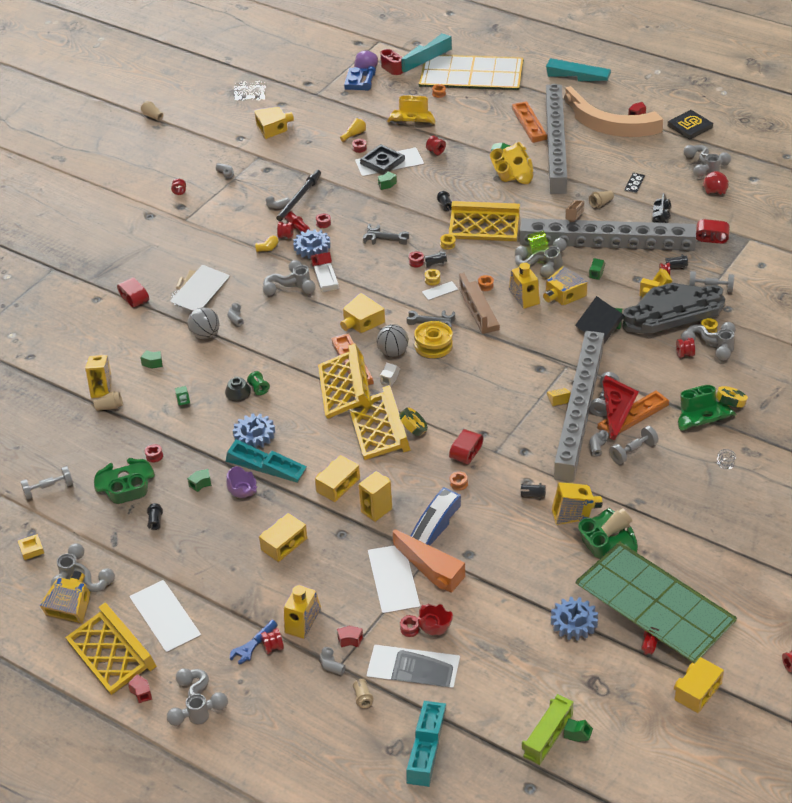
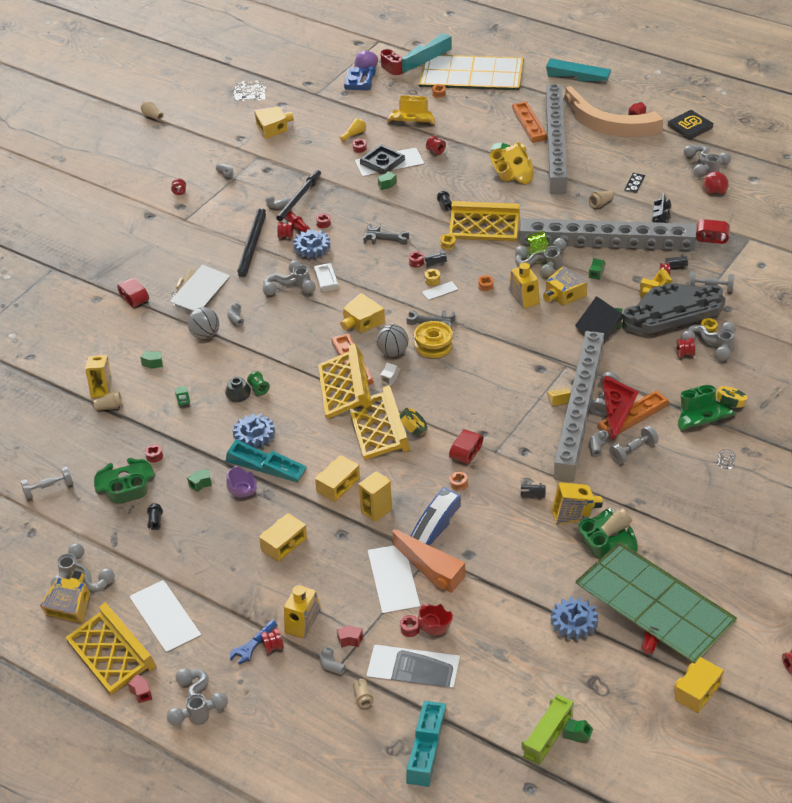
(30, 547): yellow plate -> none
(251, 242): none -> black axle
(268, 245): yellow arm -> none
(320, 259): red piece -> none
(478, 305): medium nougat fence -> none
(574, 210): medium nougat piece -> none

